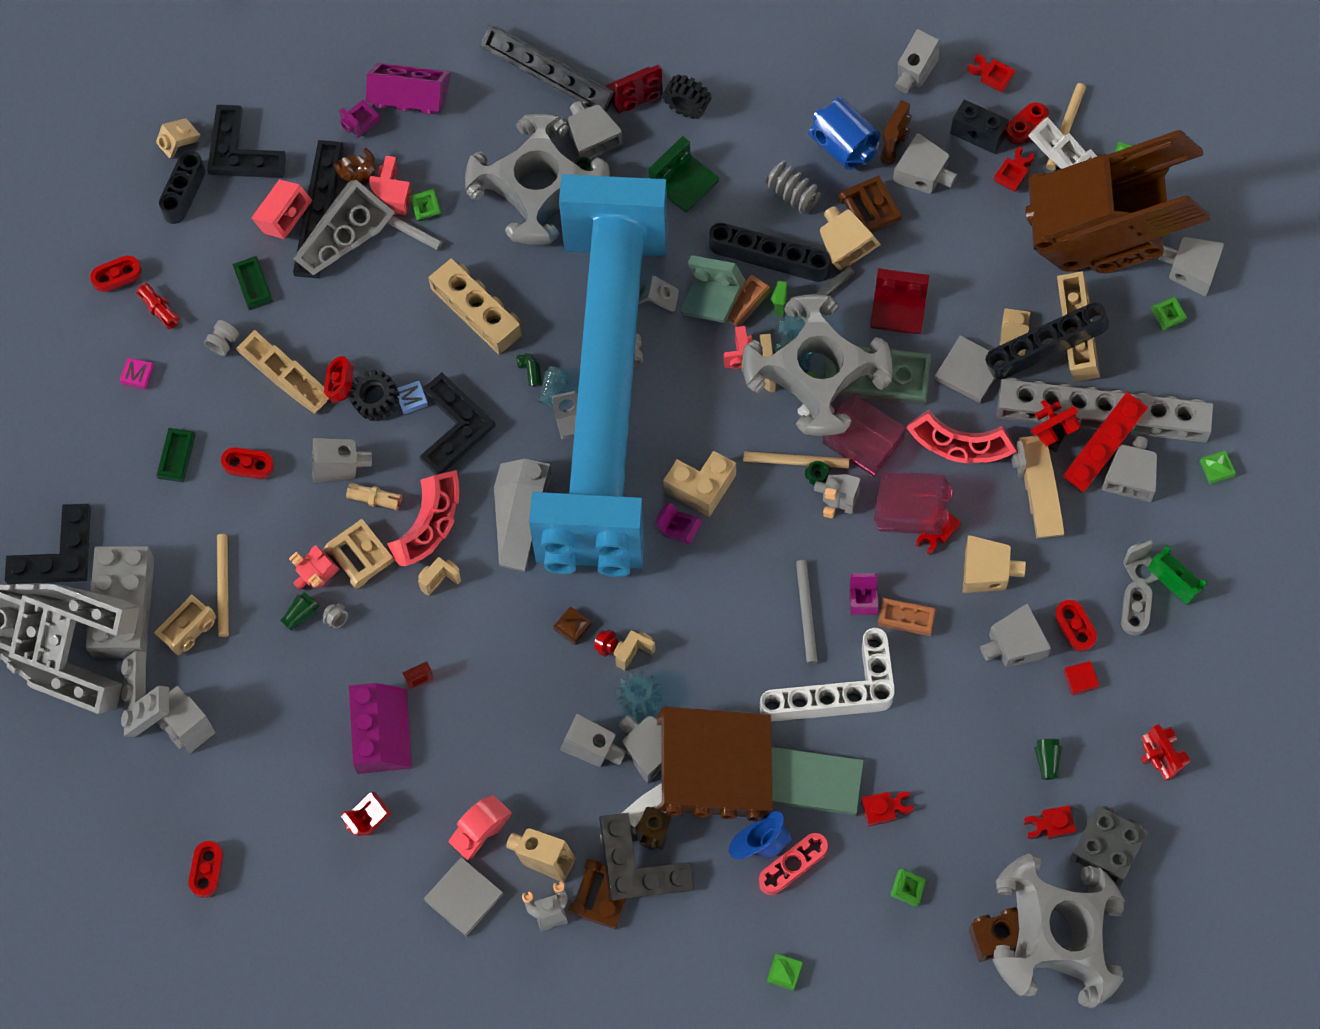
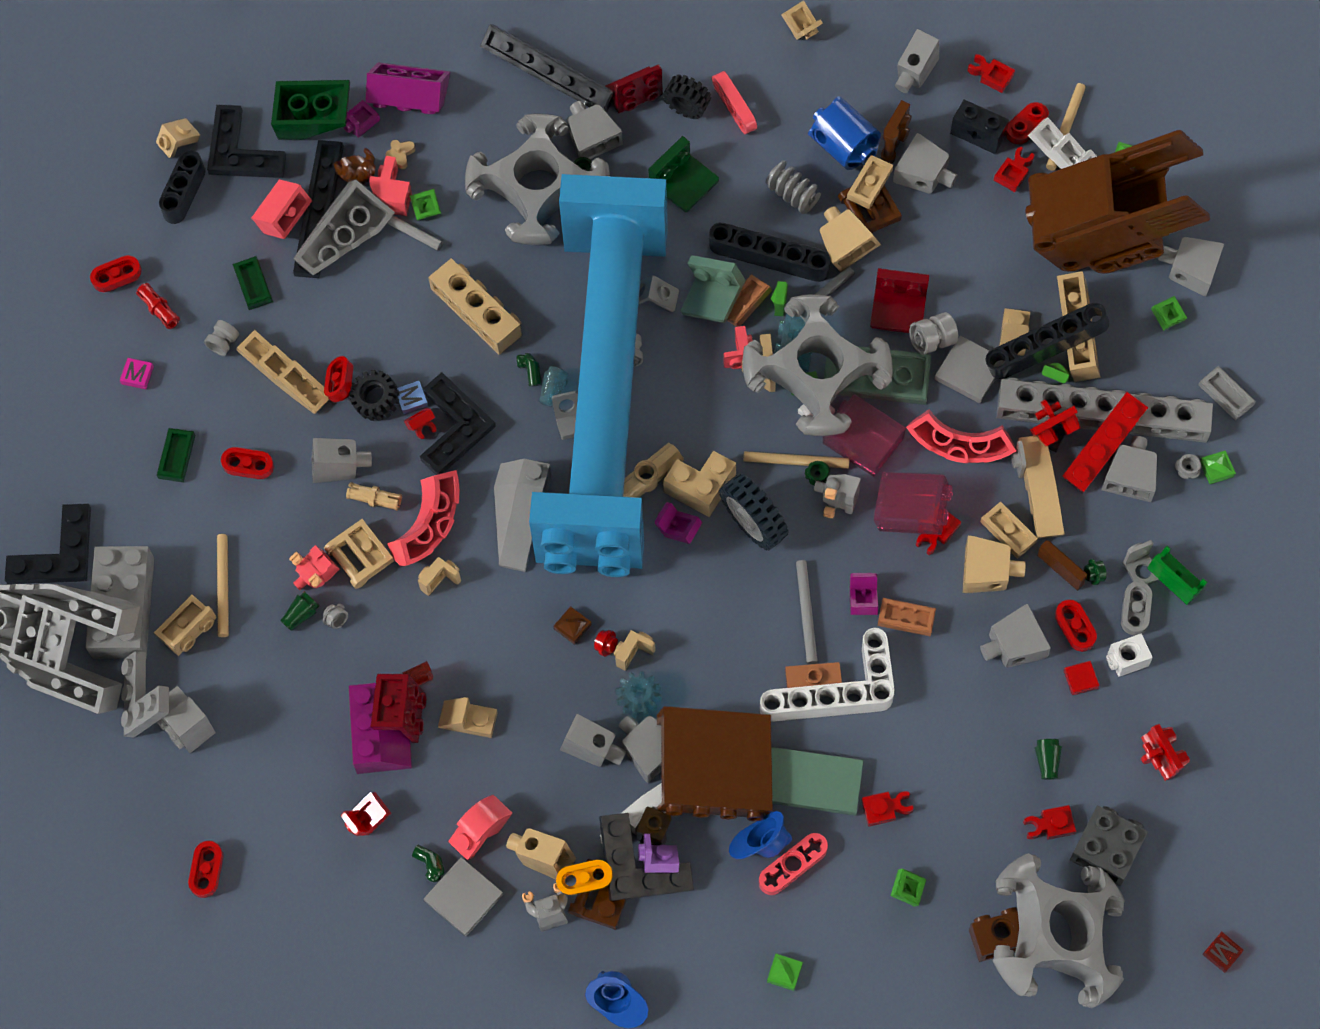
(309, 108): none -> dark green slope
(398, 705): none -> dark red bracket
(400, 151): none -> tan piece
(419, 420): none -> red tile
(432, 860): none -> dark green arm
(467, 718): none -> tan slope
(584, 877): none -> light orange plate
(617, 999): none -> blue piece
(656, 465): none -> tan piece
(658, 857): none -> medium lavender bracket
(734, 102): none -> coral beam
(753, 512): none -> black wheel
(801, 21): none -> tan bracket
(813, 674): none -> nougat plate
(870, 182): none -> tan plate
(933, 333): none -> light grey wheel
(1009, 529): none -> tan plate
(1057, 372): none -> bright green tile
(1062, 565): none -> reddish brown tile
(1095, 571): none -> dark green plate
(1136, 647): none -> white brick
(1188, 460): none -> light grey plate
(1223, 952): none -> clear red tile
(1227, 393): none -> light grey tile

